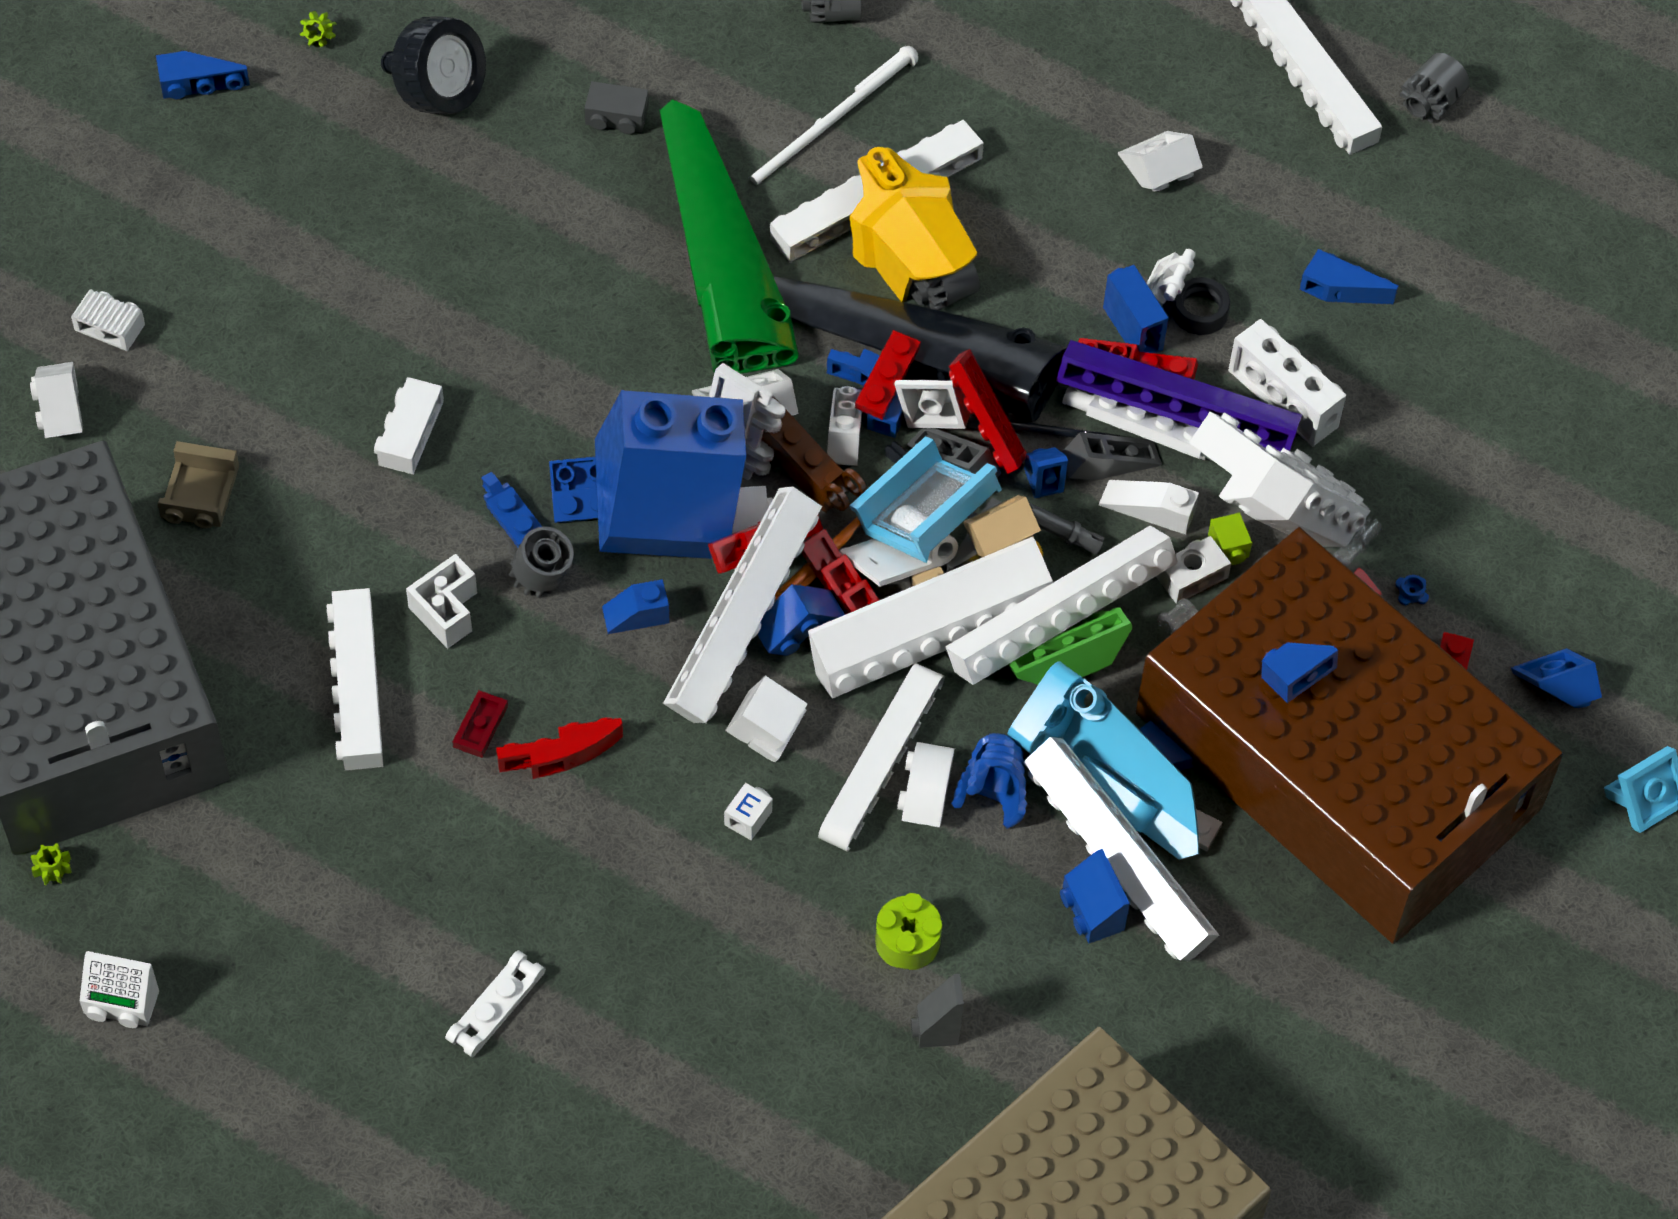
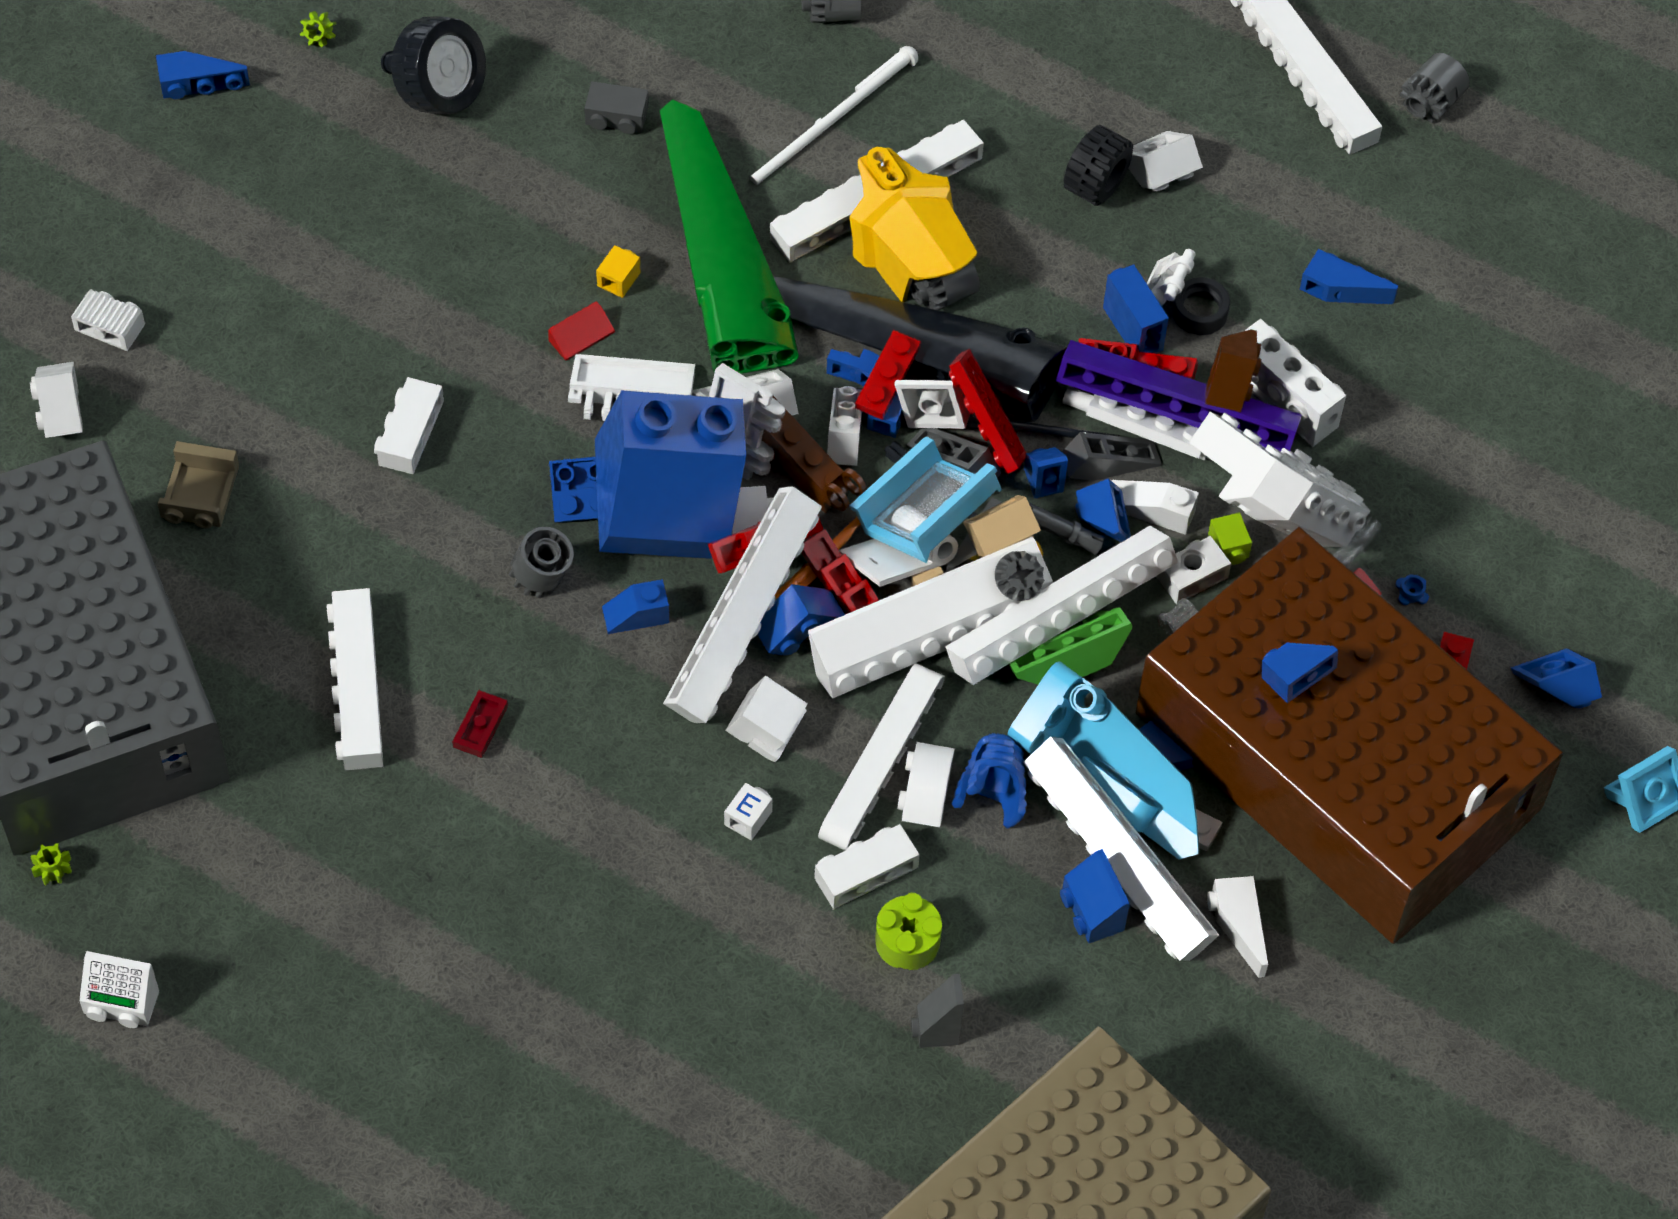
(440, 598): white brick -> none
(495, 1004): white plate -> none
(508, 509): blue hinge -> none
(574, 747): red slope -> none
(580, 331): none -> red slope
(605, 377): none -> white hinge
(618, 271): none -> yellow brick
(866, 865): none -> white brick
(1014, 588): none -> dark grey gear
(1098, 165): none -> black tyre
(1104, 509): none -> blue slope
(1233, 371): none -> reddish brown slope
(1240, 919): none -> white slope

